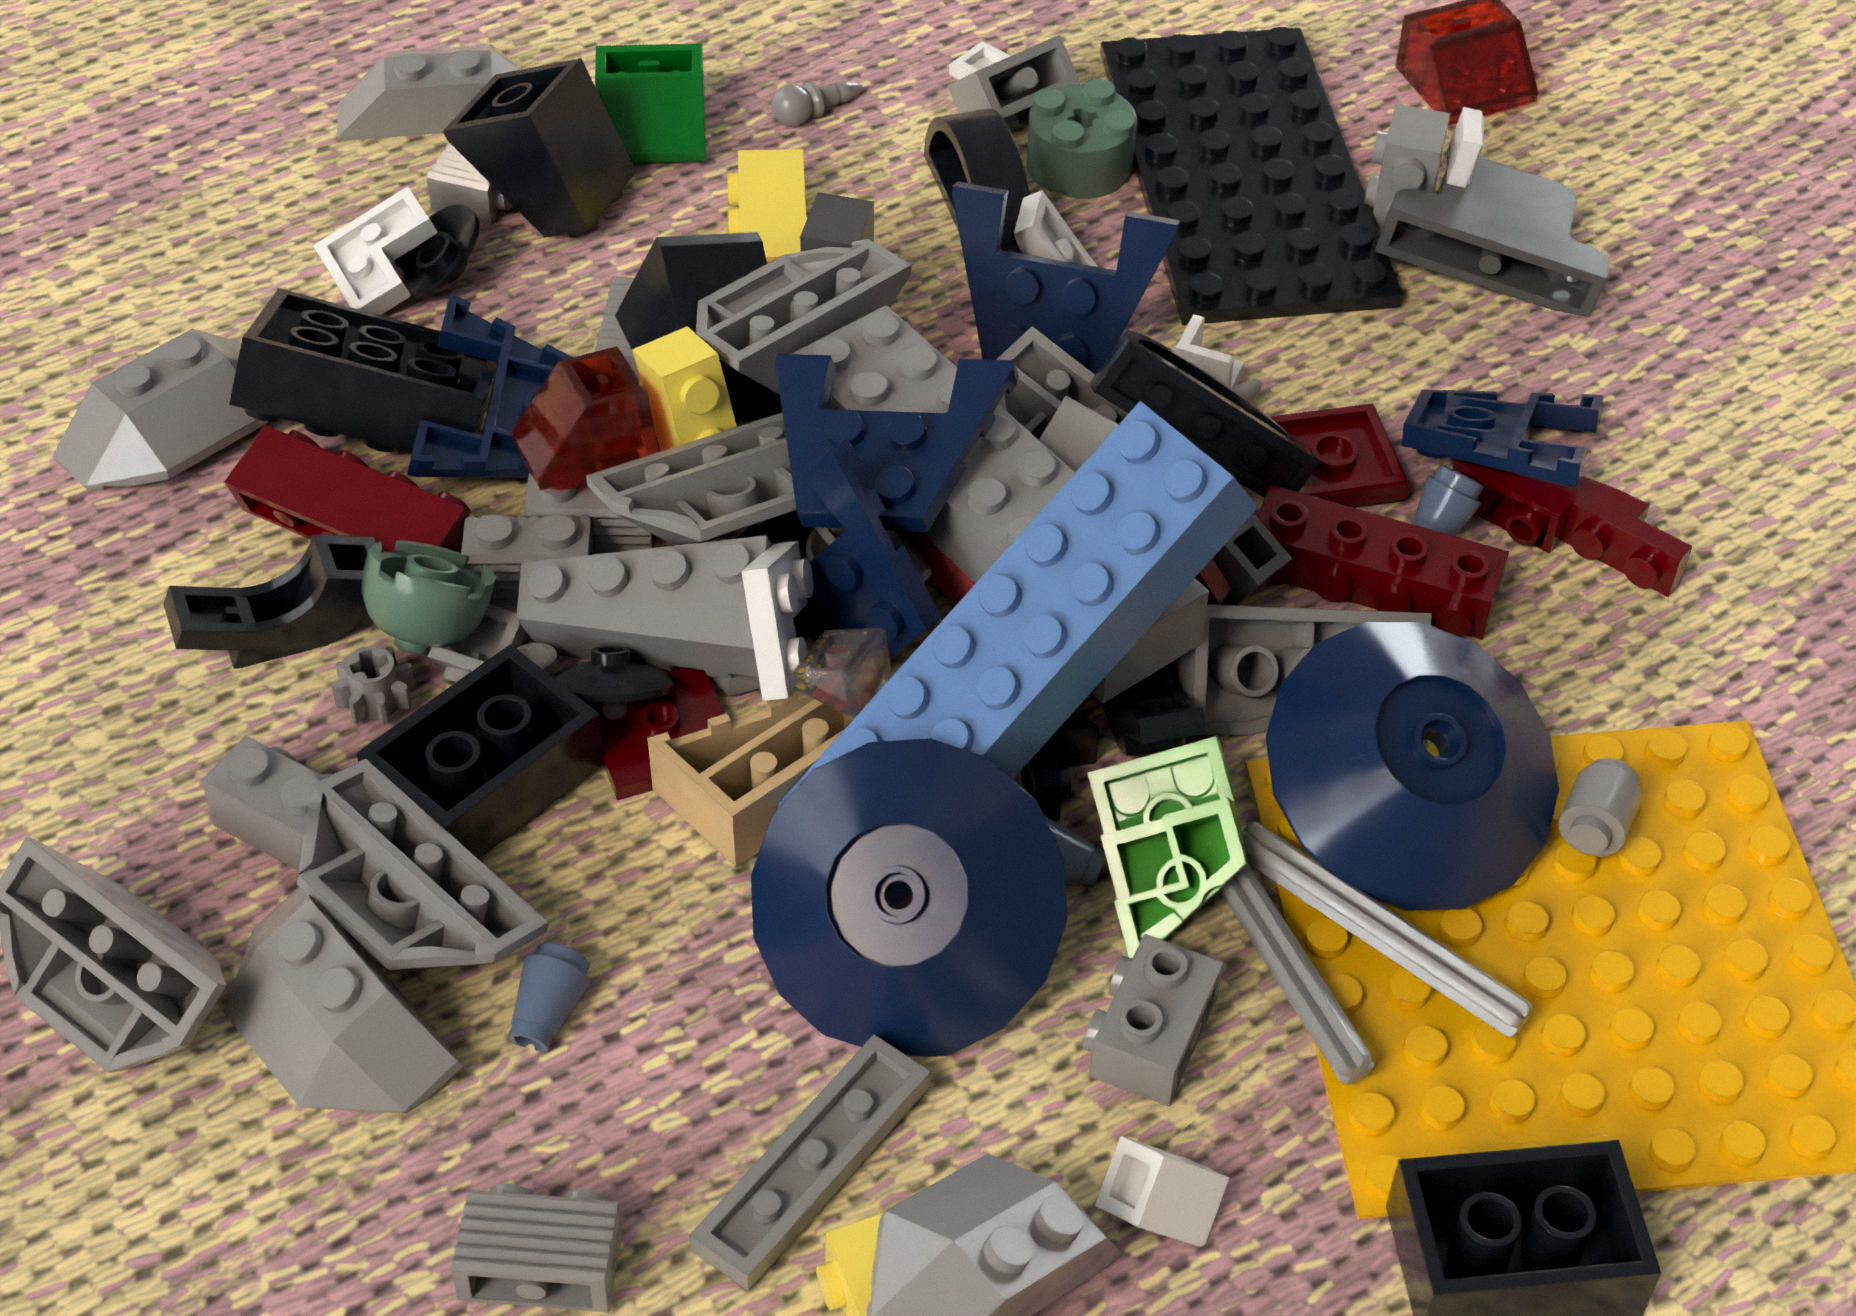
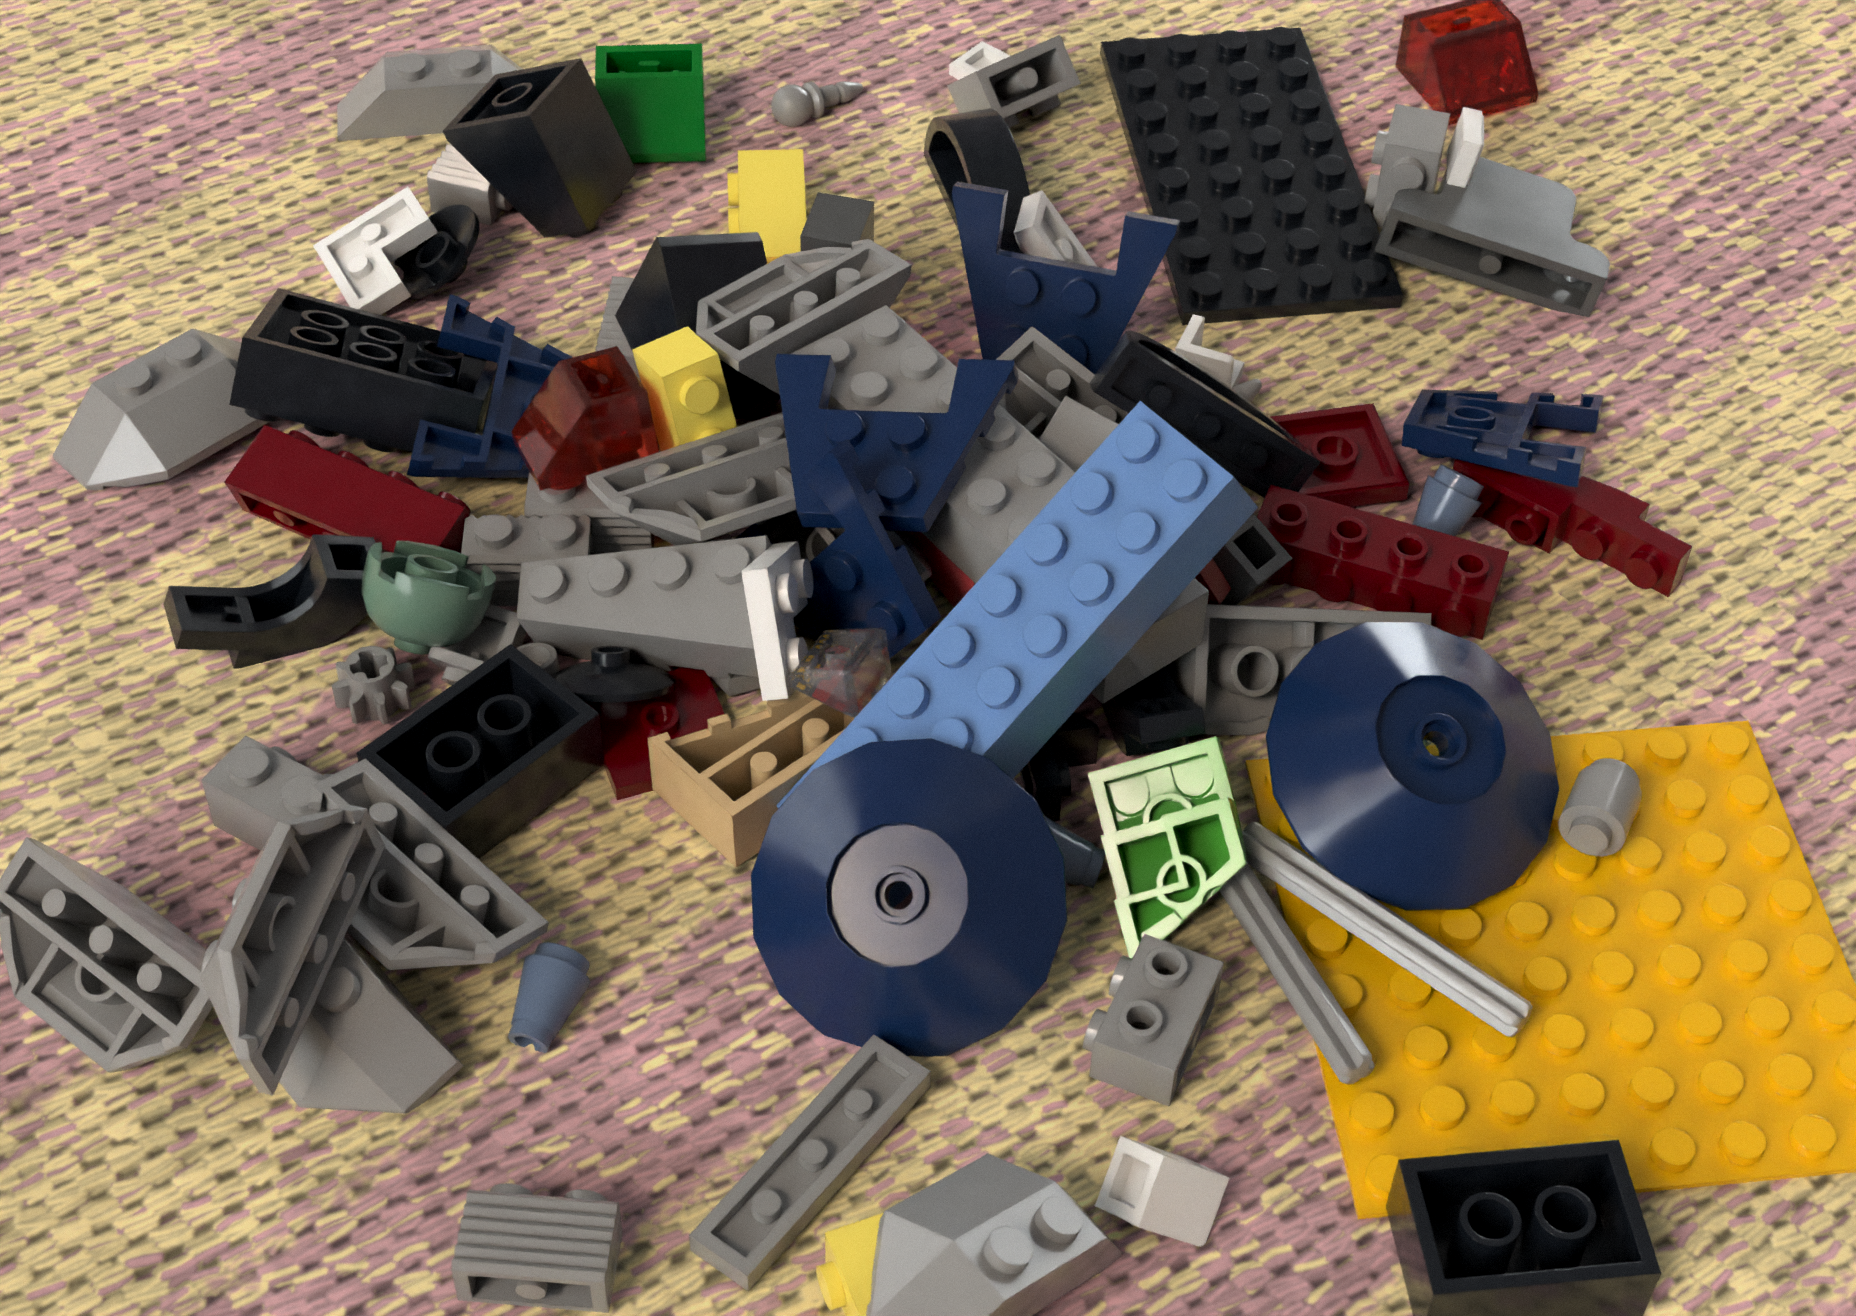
(287, 934): none -> light grey wedge
(1081, 139): sand green brick -> none

